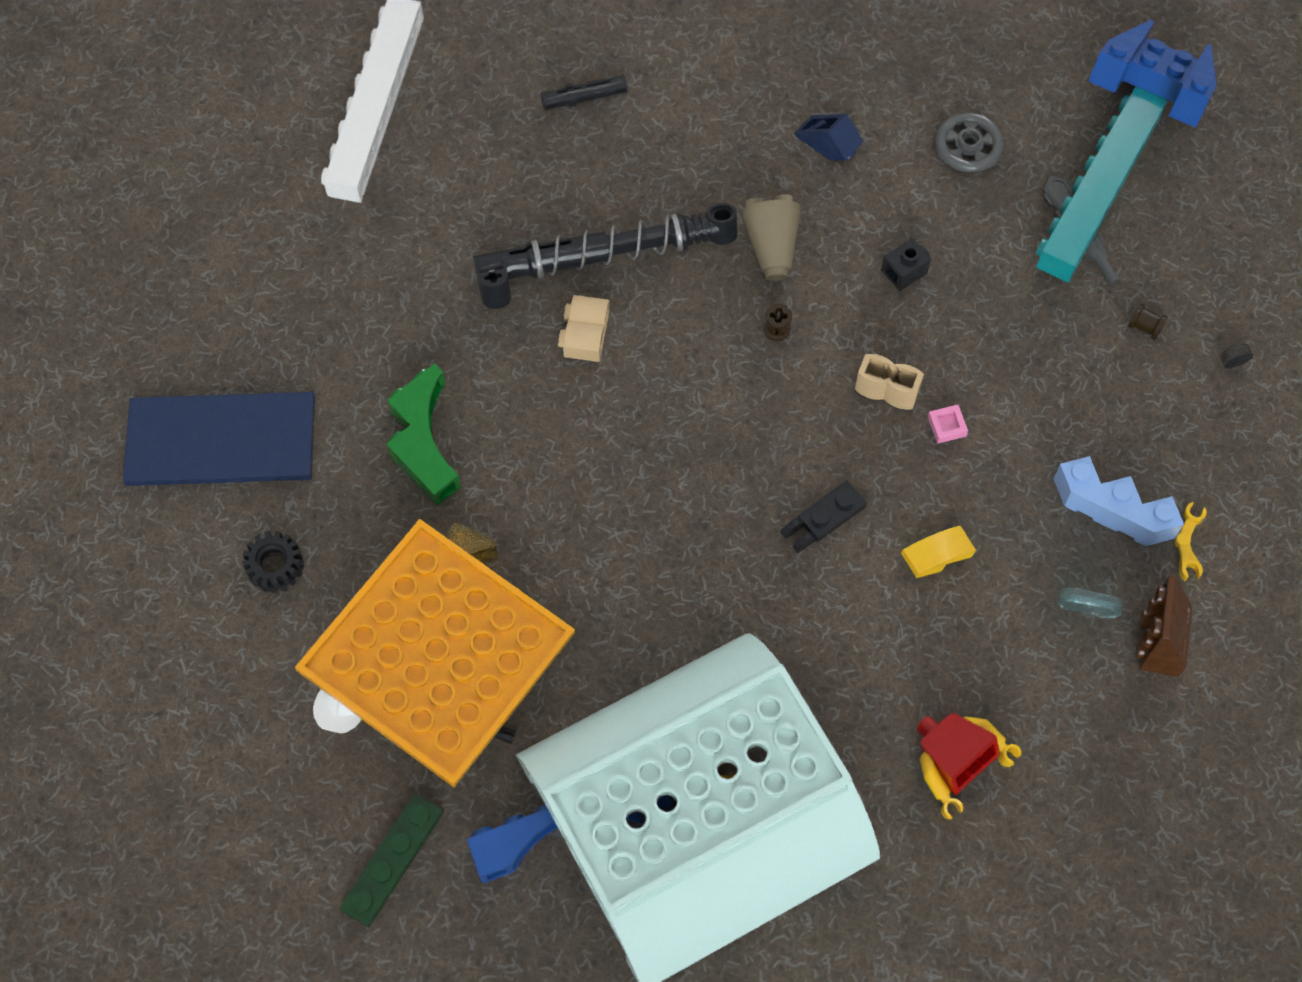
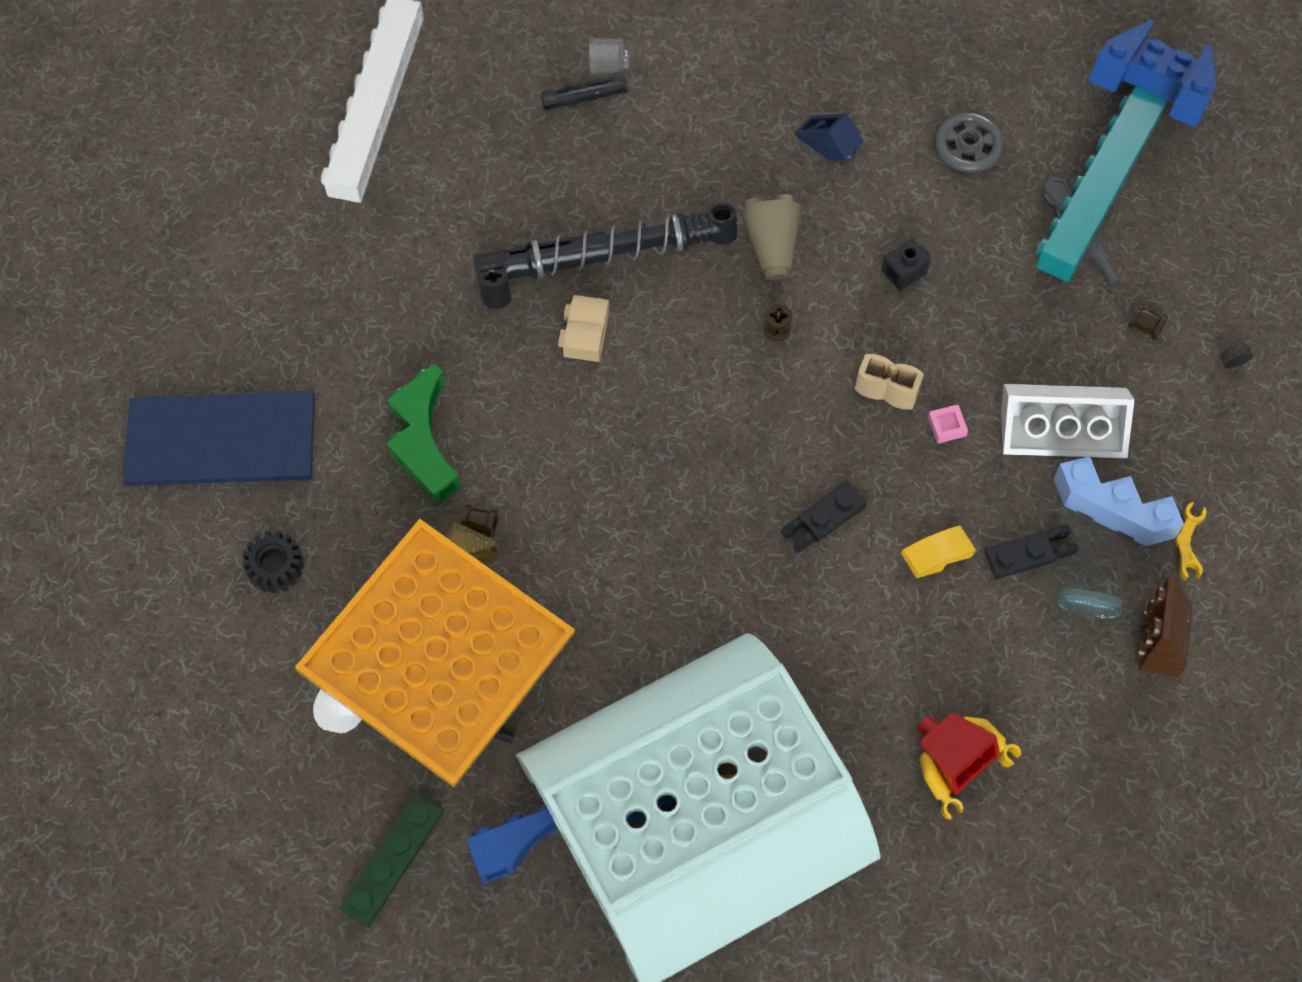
(480, 520): none -> dark brown bush
(607, 58): none -> clear brick
(1028, 552): none -> black hinge
(1066, 420): none -> white slope

